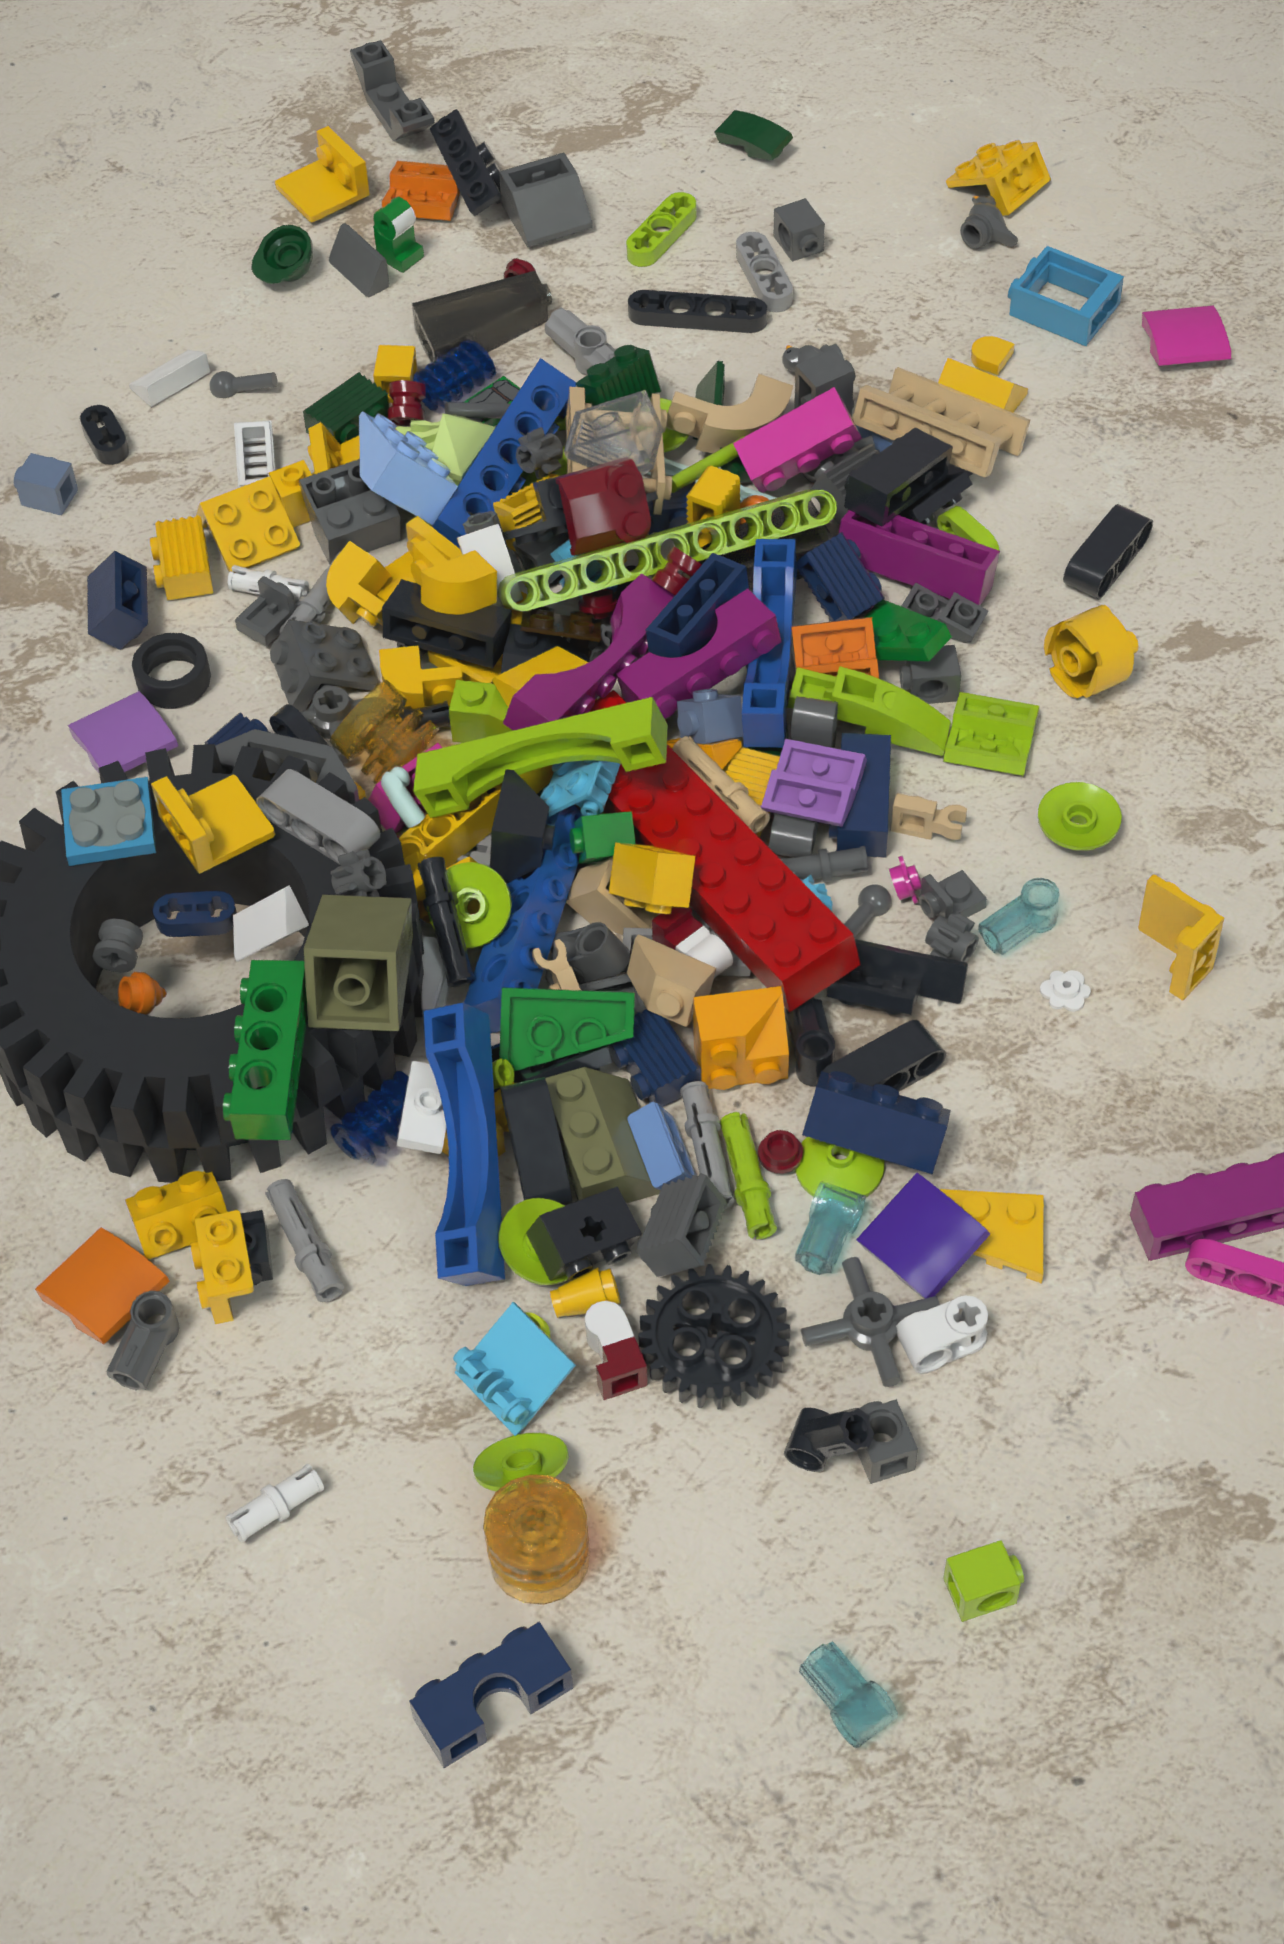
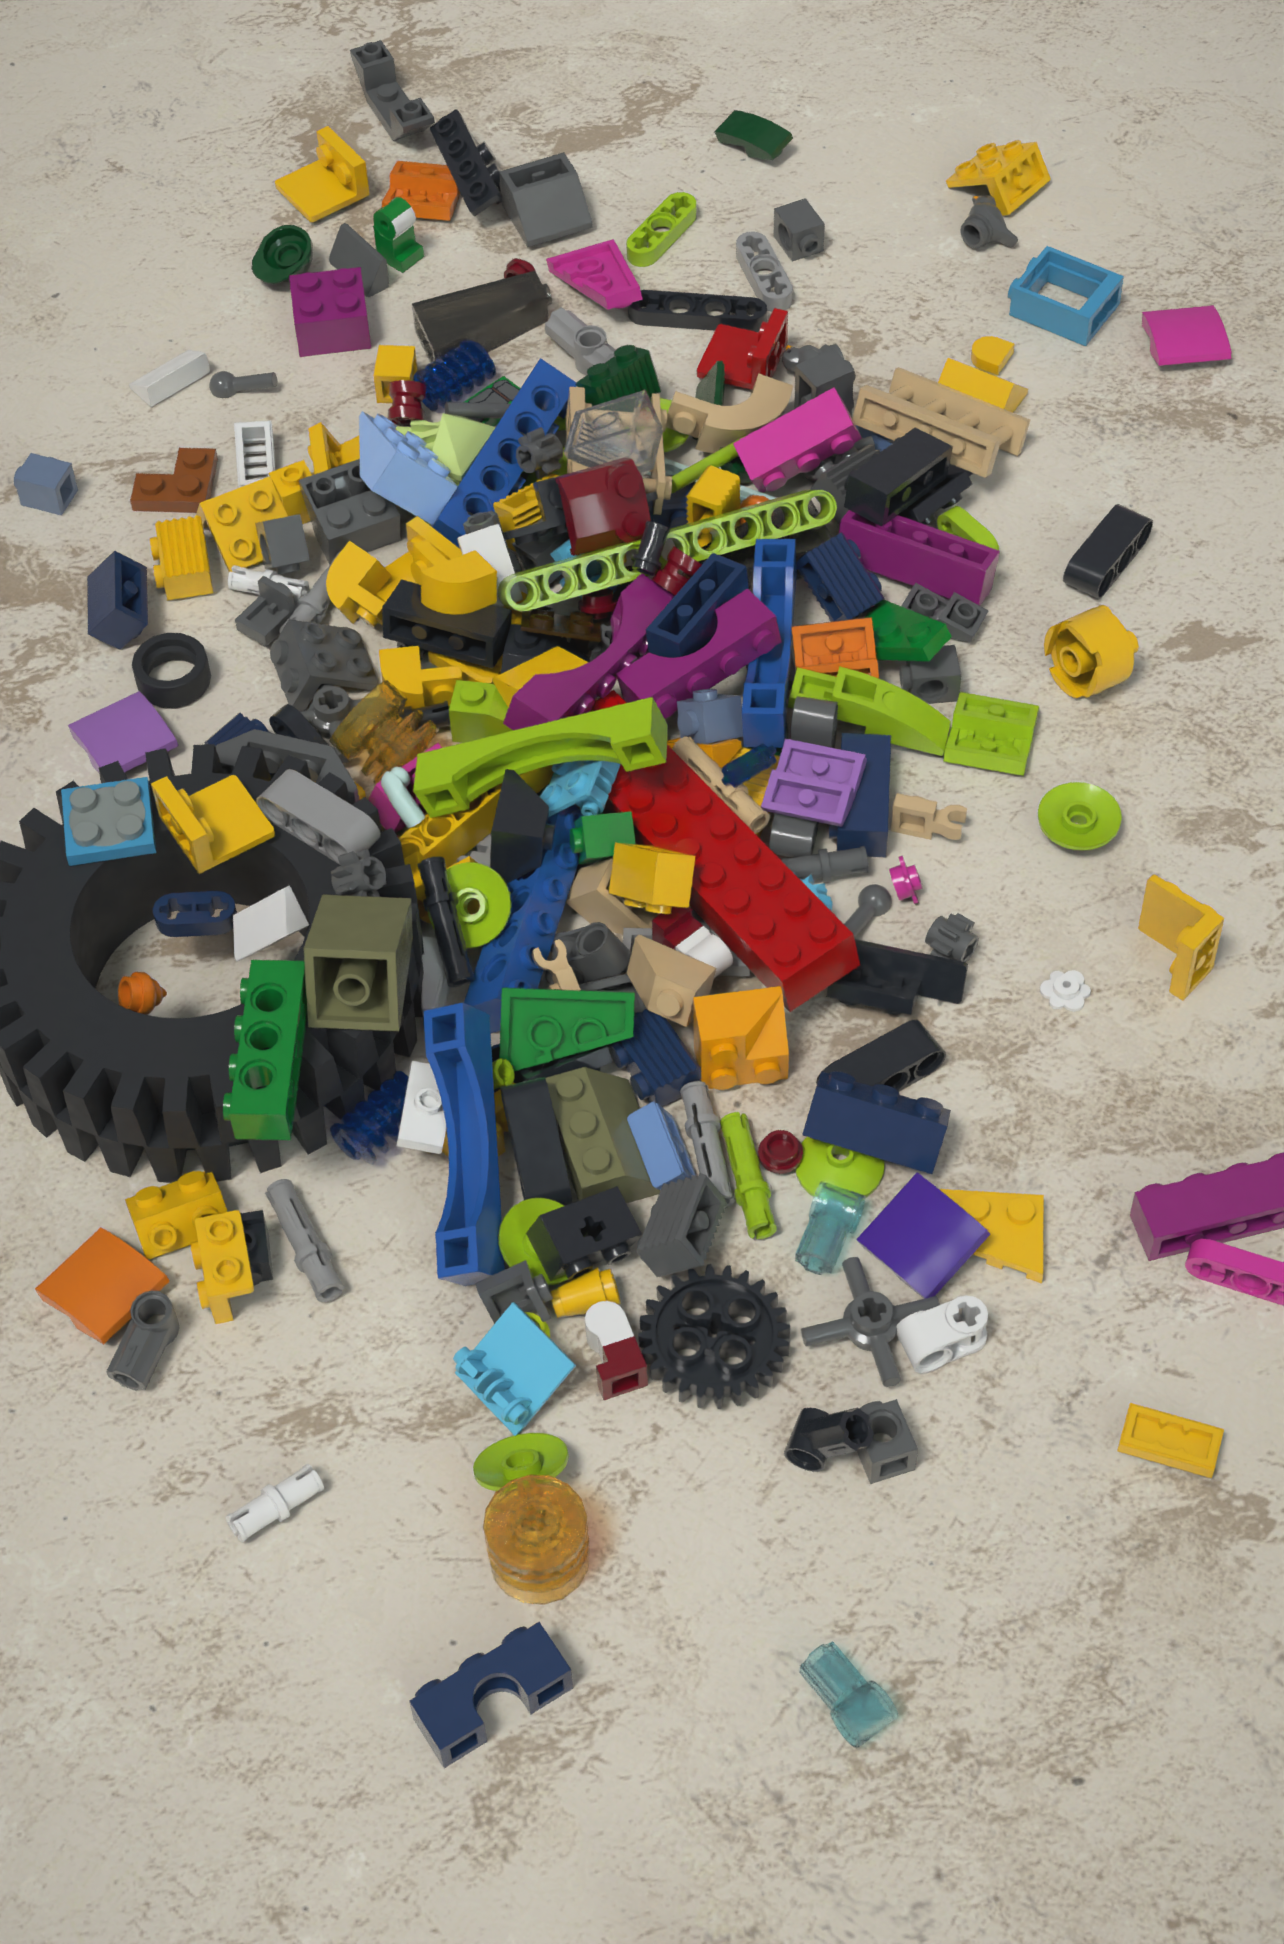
(109, 432): black beam -> none
(118, 945): dark grey wheel -> none
(177, 491): none -> dark orange plate
(283, 543): none -> dark grey brick
(329, 311): none -> magenta brick
(343, 405): dark green brick -> none
(518, 1286): none -> dark grey bracket
(599, 274): none -> dark pink wing
(650, 548): none -> black pin
(747, 351): none -> red bracket
(748, 765): none -> clear blue axle
(810, 1040): black piece -> none
(951, 895): dark grey bracket -> none
(983, 1580): lime brick -> none
(1021, 916): clear light blue piece -> none
(1170, 1440): none -> yellow plate

